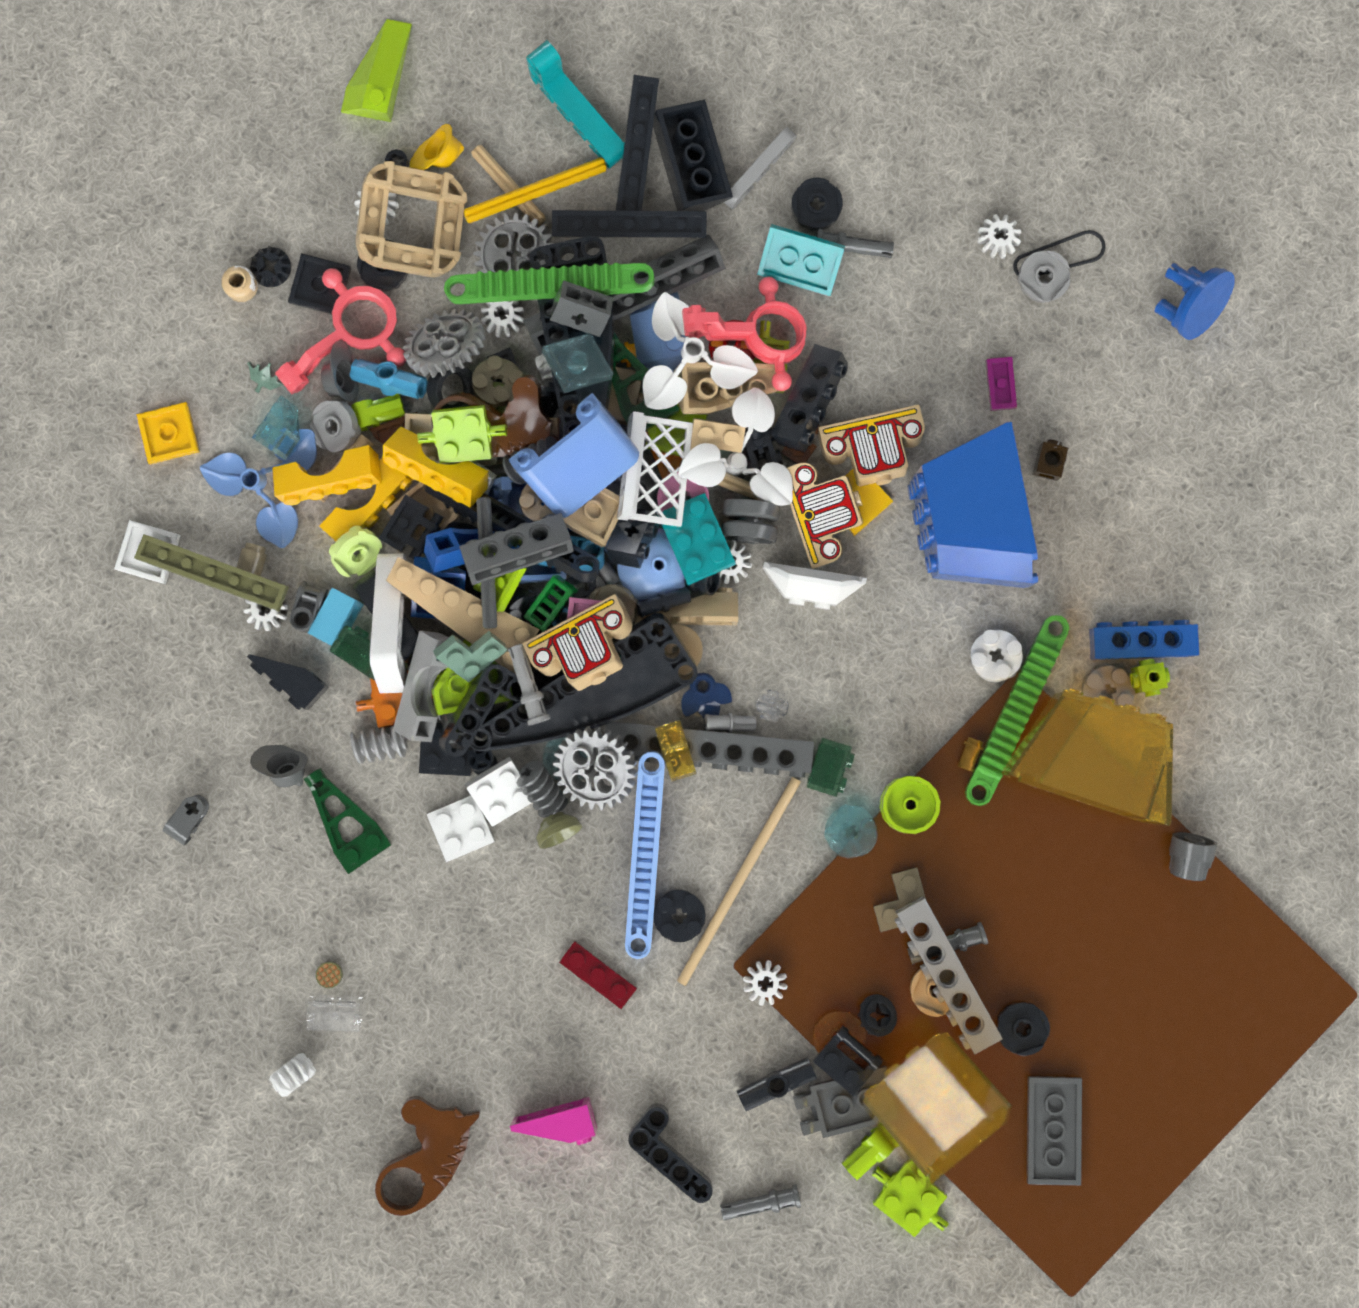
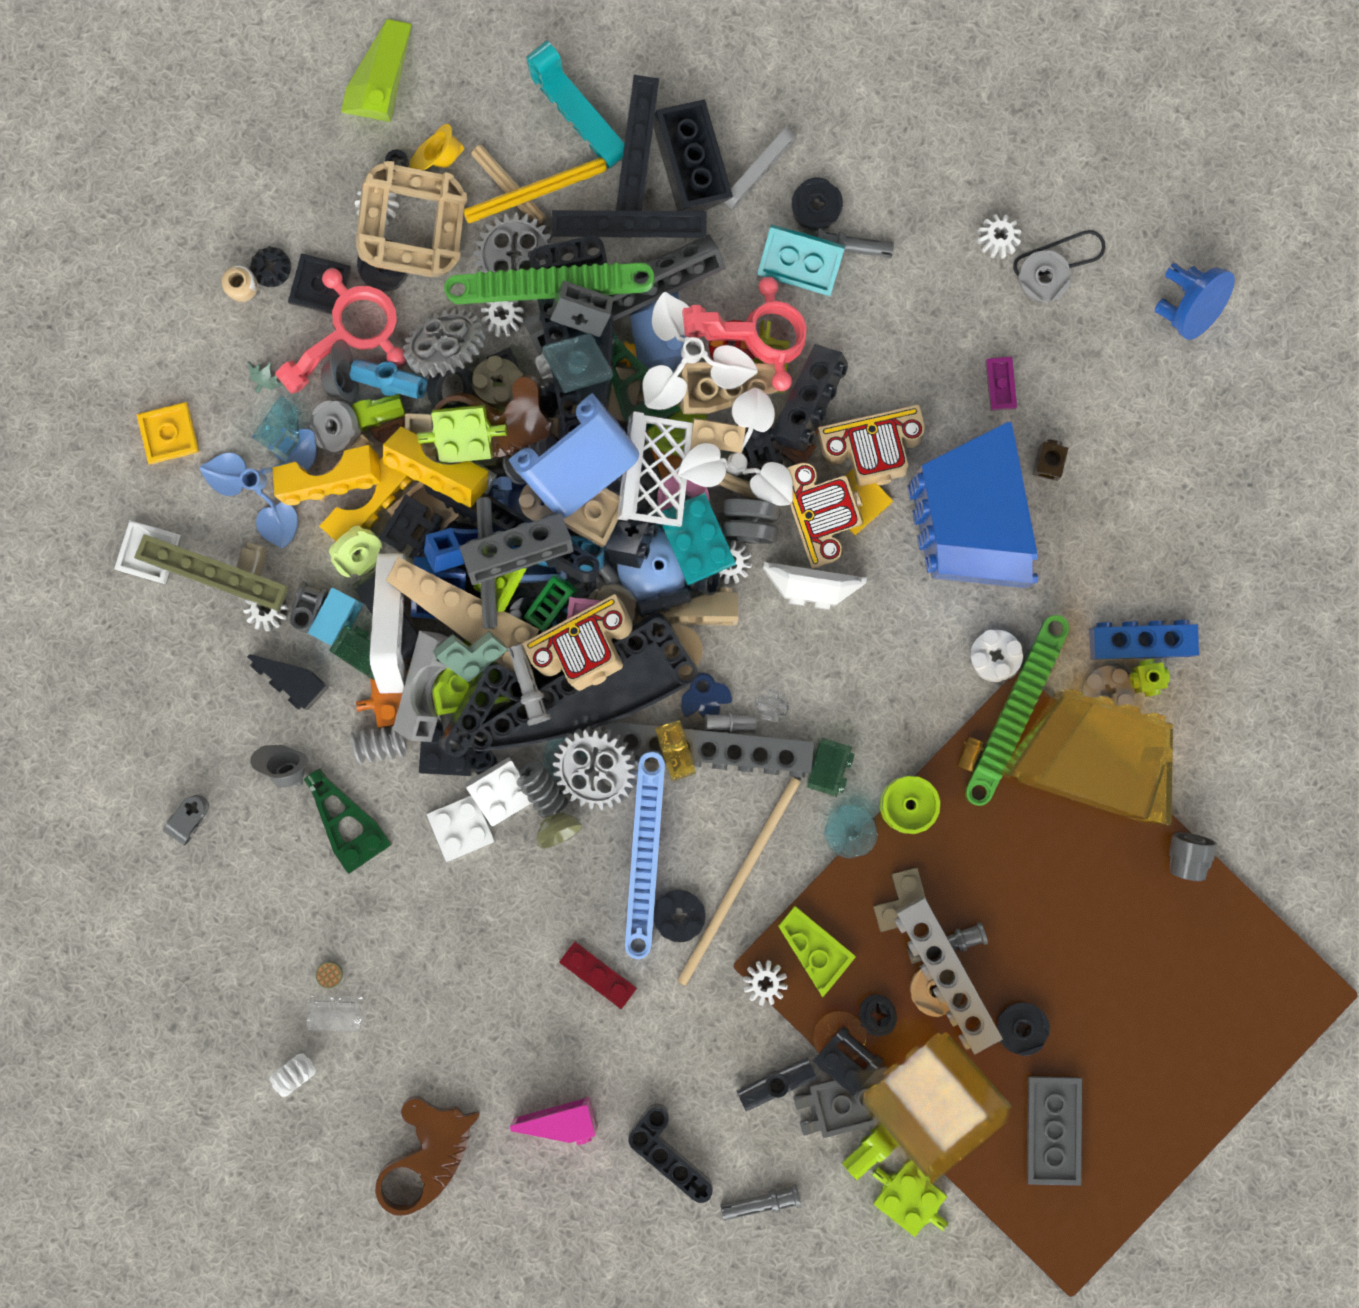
(816, 949): none -> lime wing

